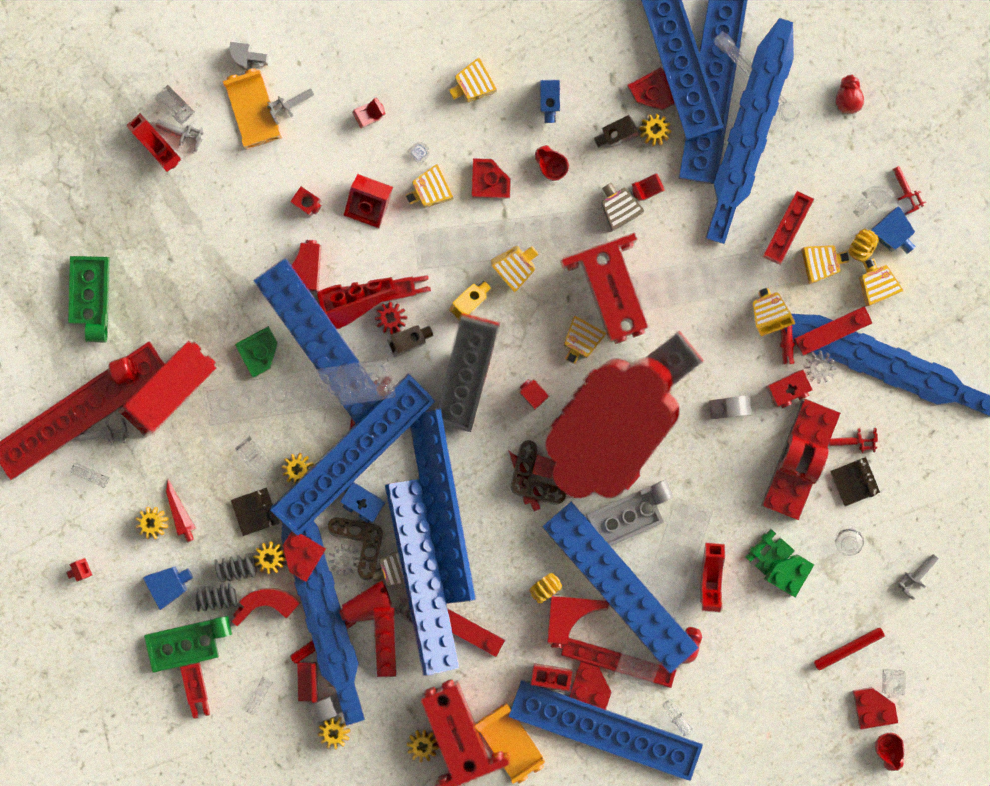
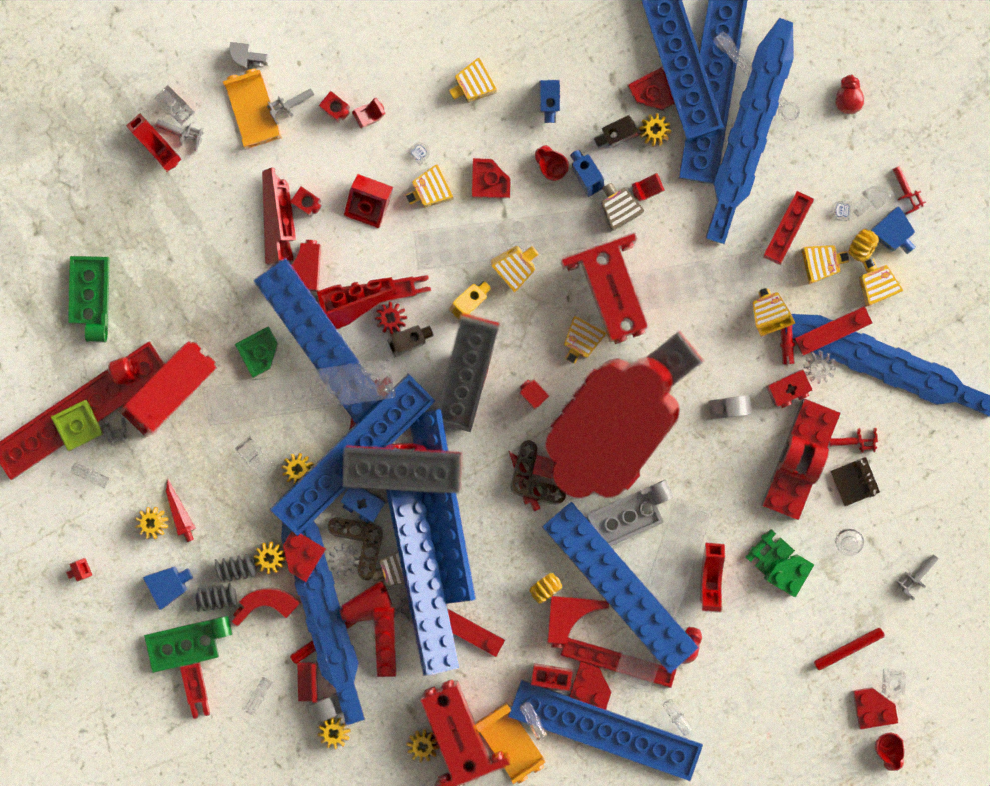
(77, 425): none -> lime tile
(254, 511): dark brown hinge -> none
(278, 218): none -> red wedge
(327, 103): none -> red brick
(402, 468): none -> dark grey piece
(533, 721): none -> clear axle
(587, 173): none -> blue torso
(841, 210): none -> tile

